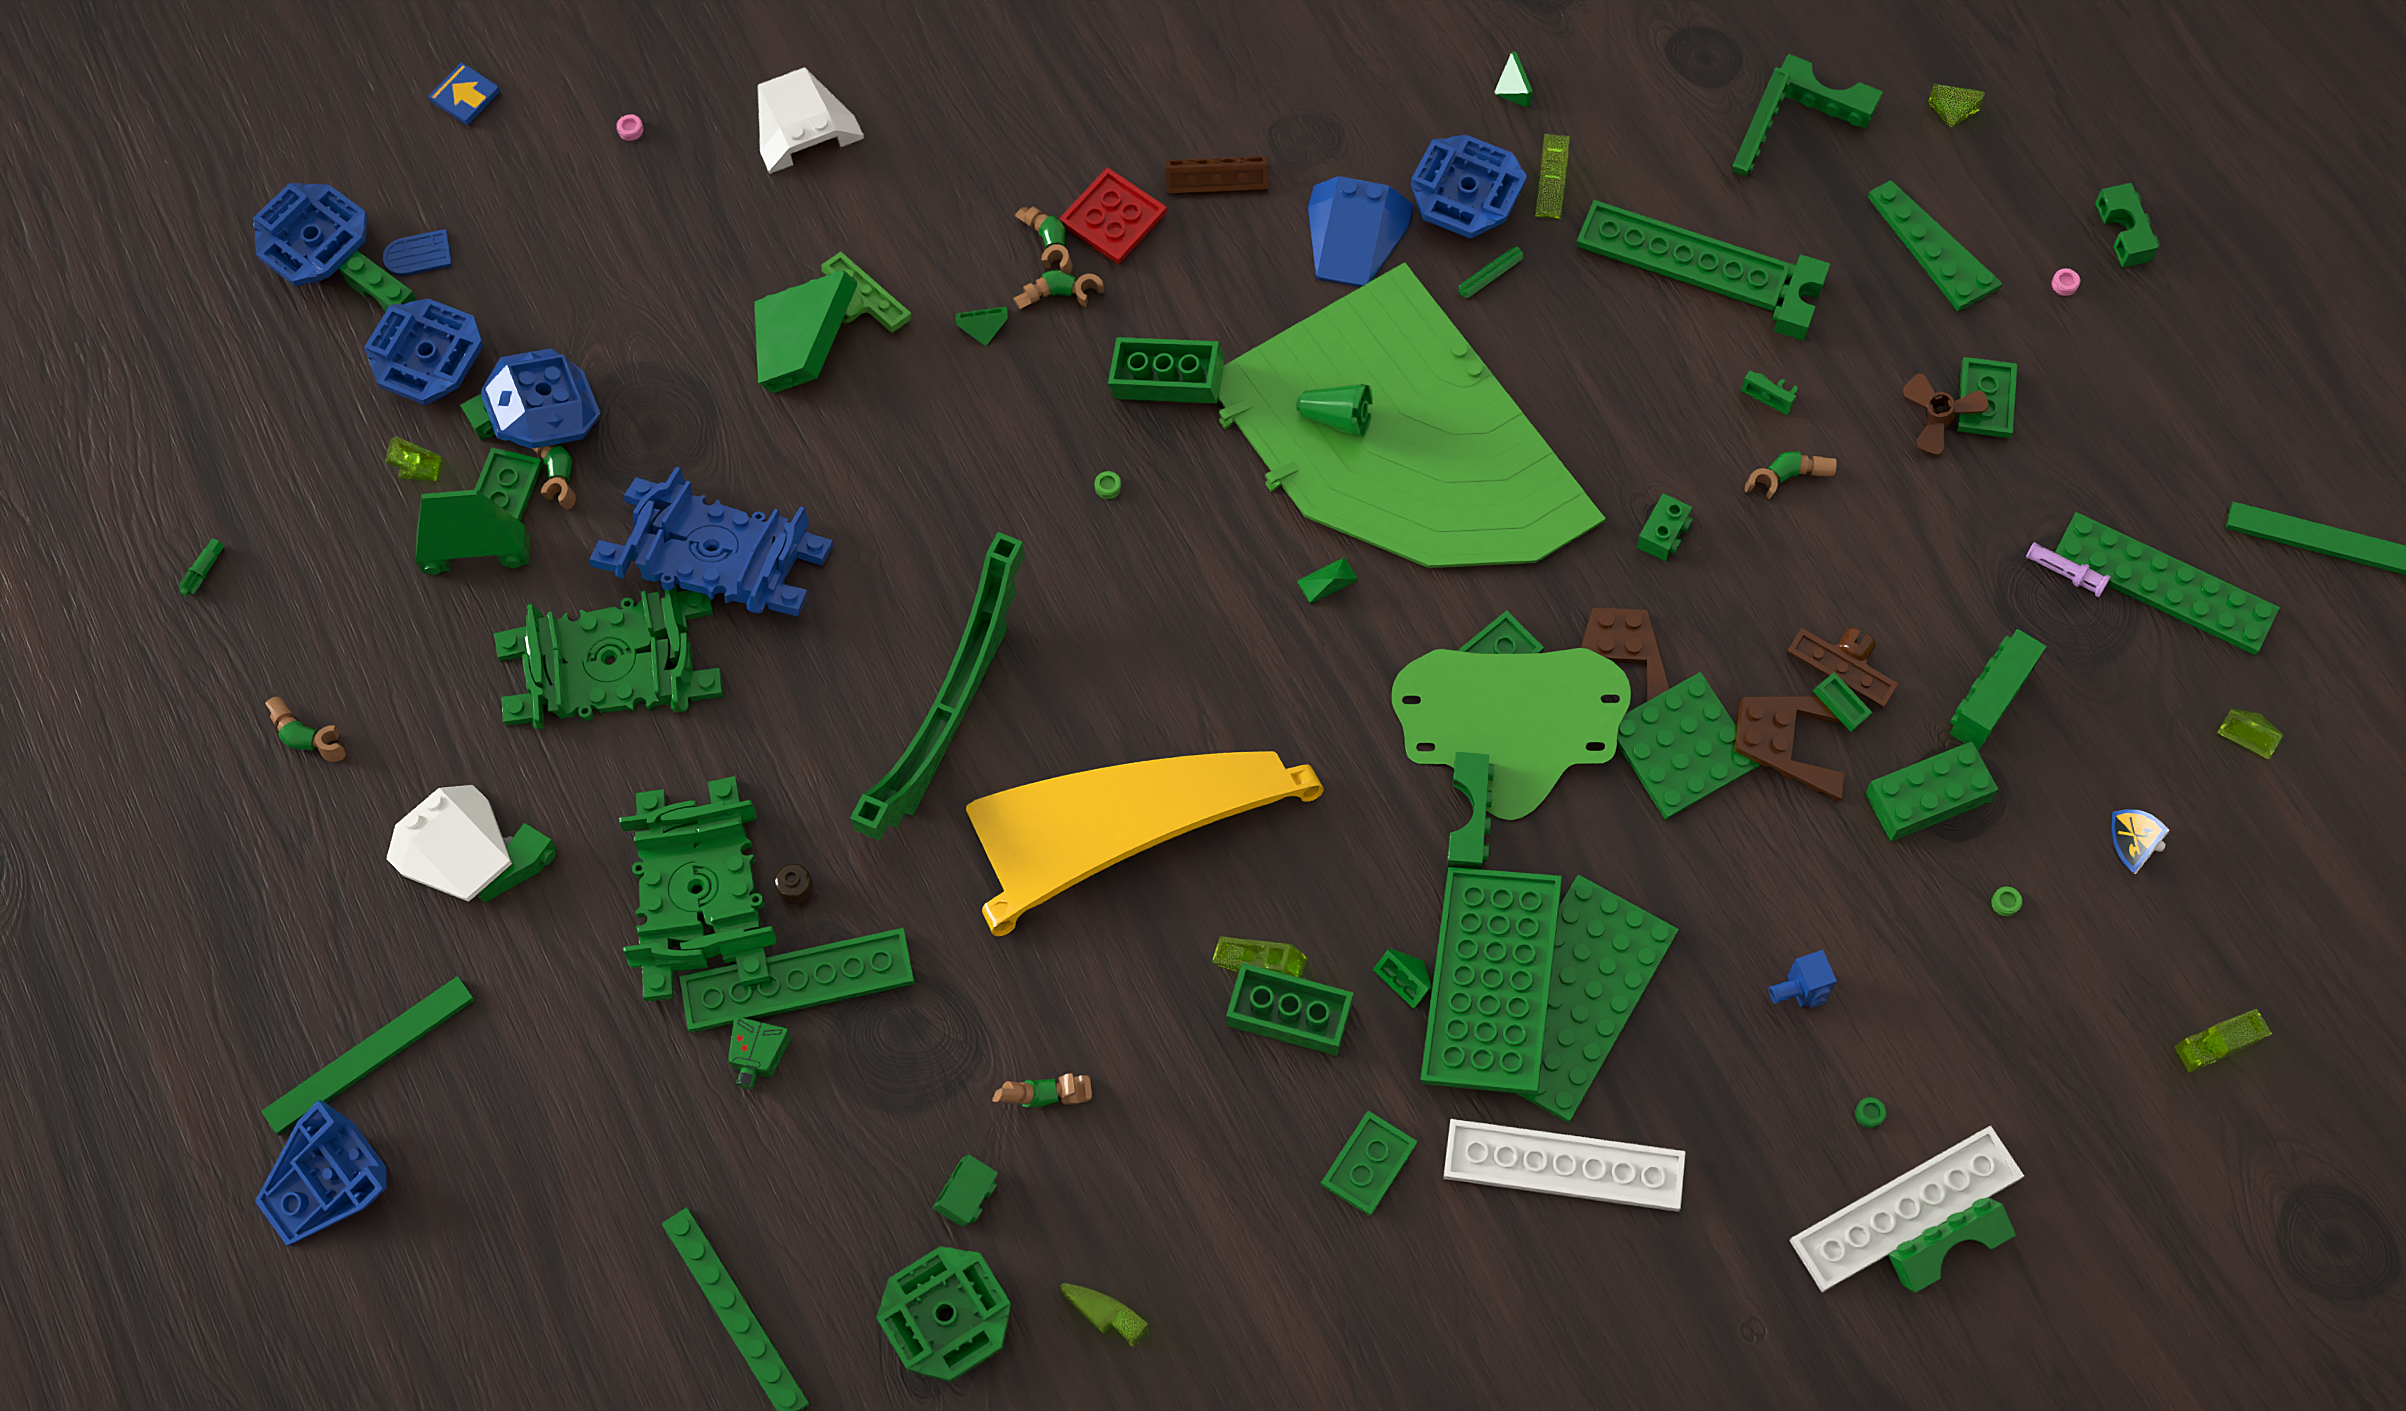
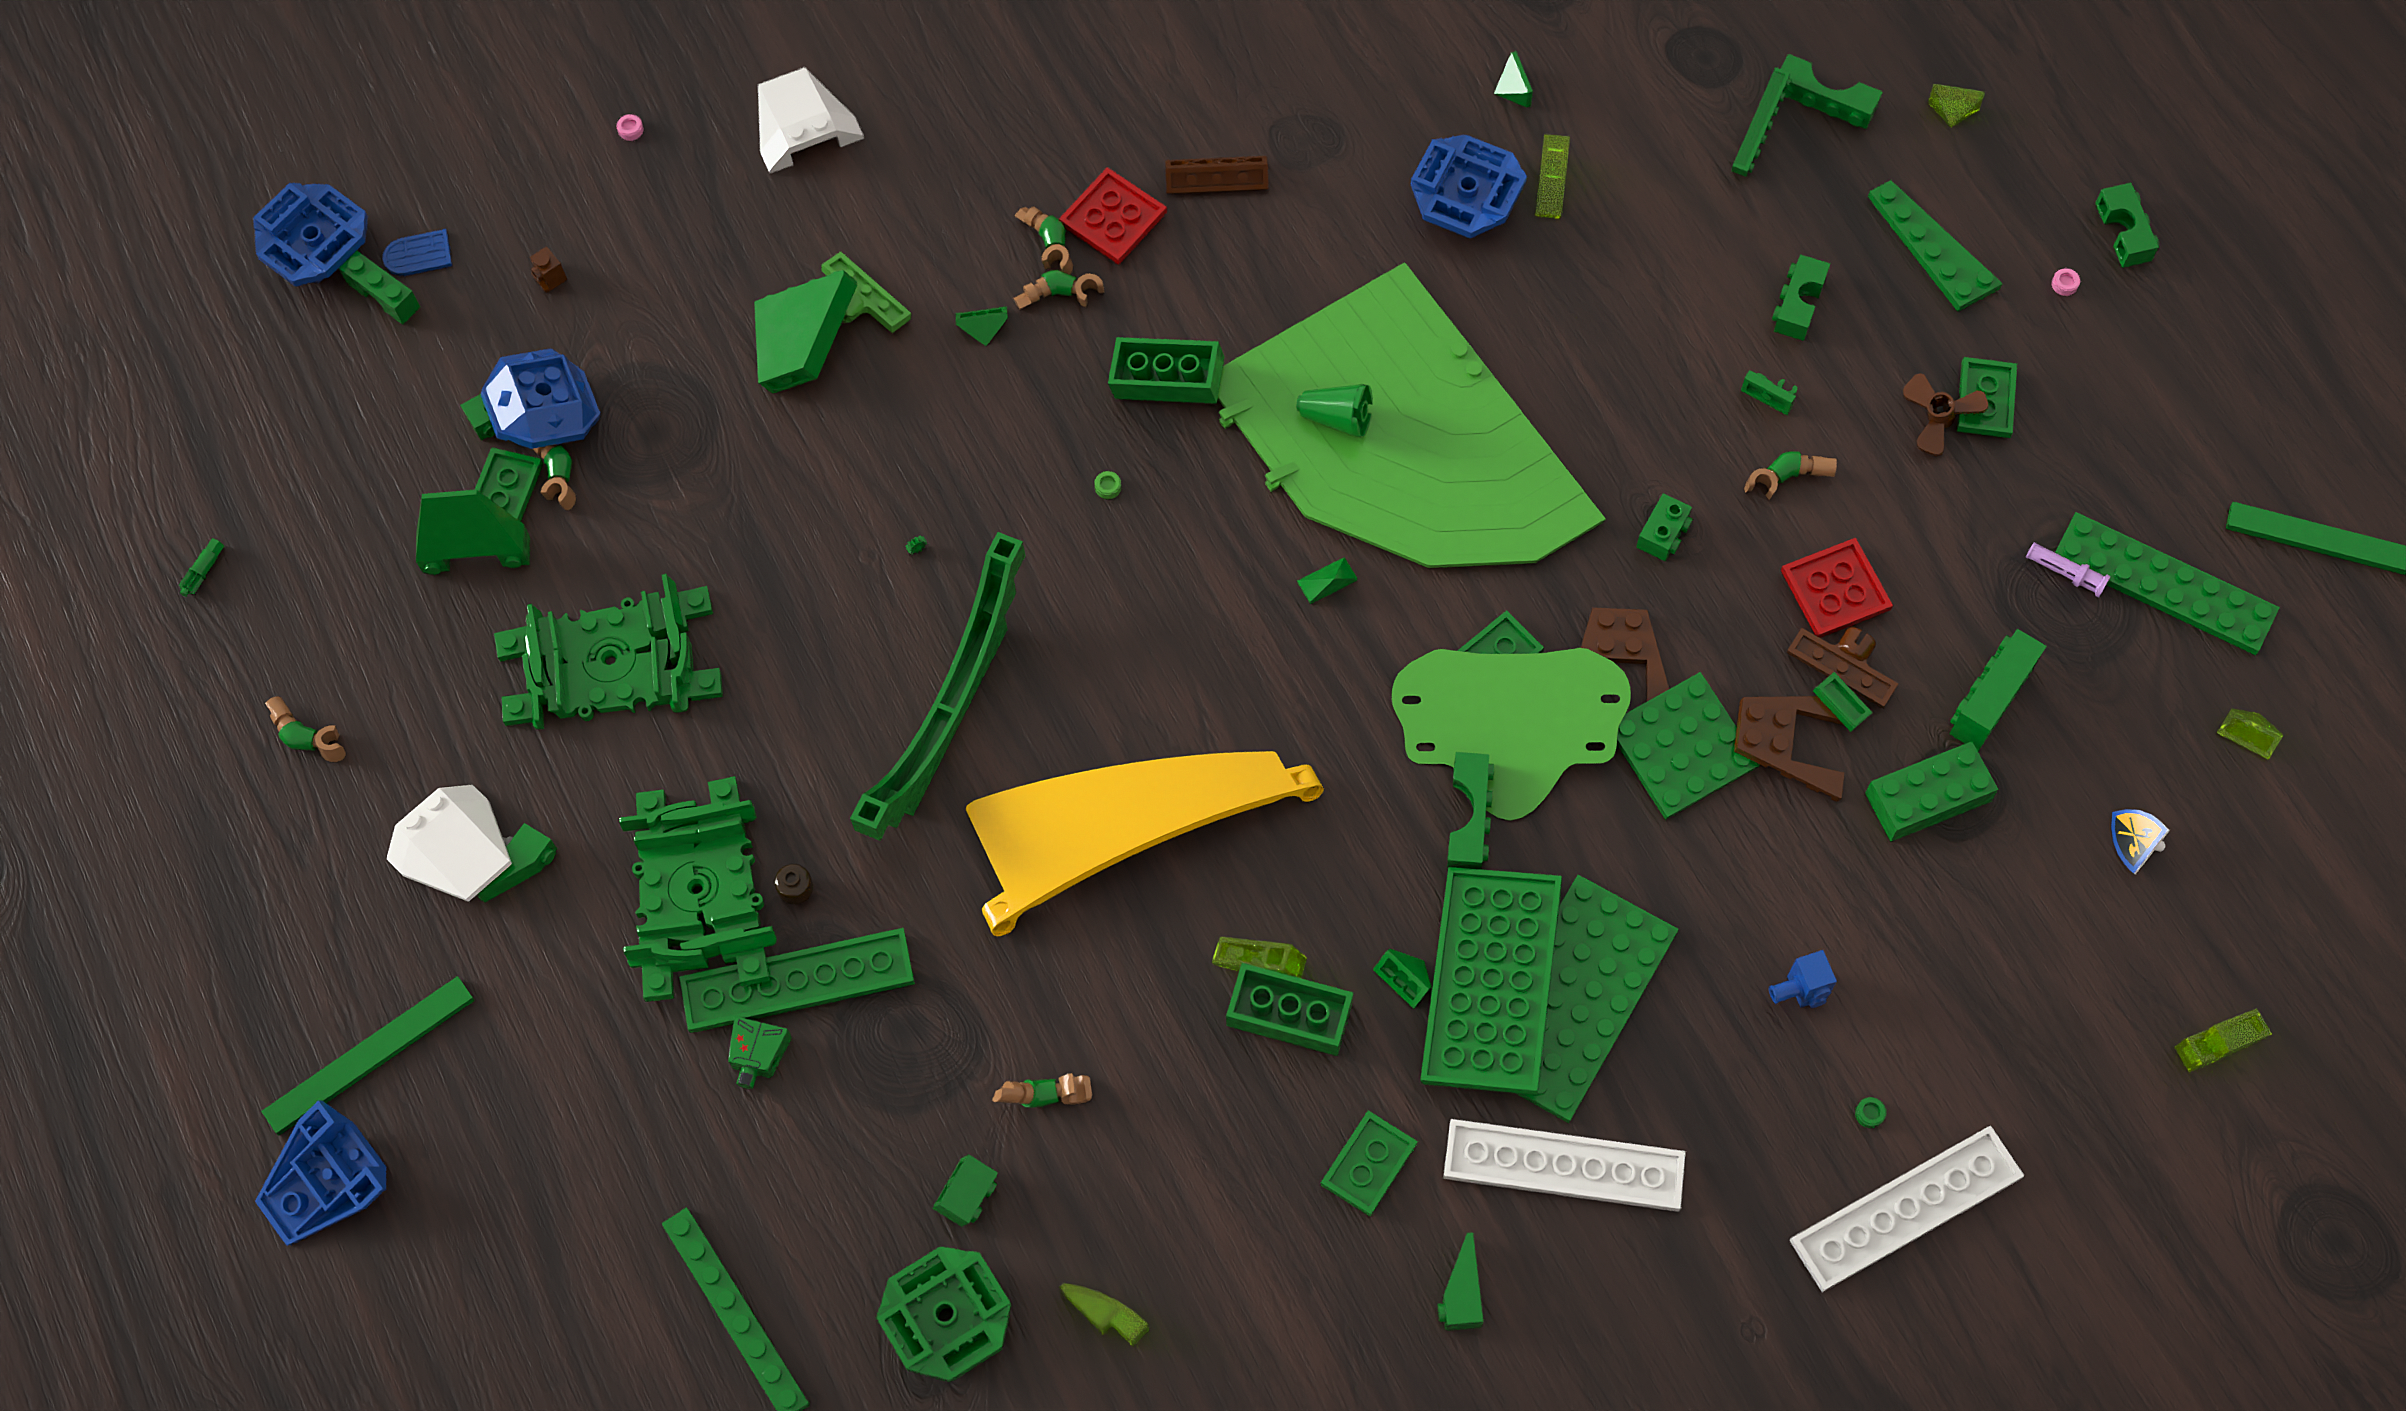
(410, 333): blue piece -> none
(413, 460): clear neon green slope -> none
(464, 94): blue tile -> none
(547, 269): none -> reddish brown brick
(749, 553): blue piece -> none
(916, 544): none -> green piece
(1355, 228): blue wedge -> none
(1462, 1296): none -> green slope
(1490, 272): green axle -> none
(1683, 255): green plate -> none
(1836, 588): none -> red plate
(1920, 1260): green arch -> none
(2006, 901): bright green tile -> none

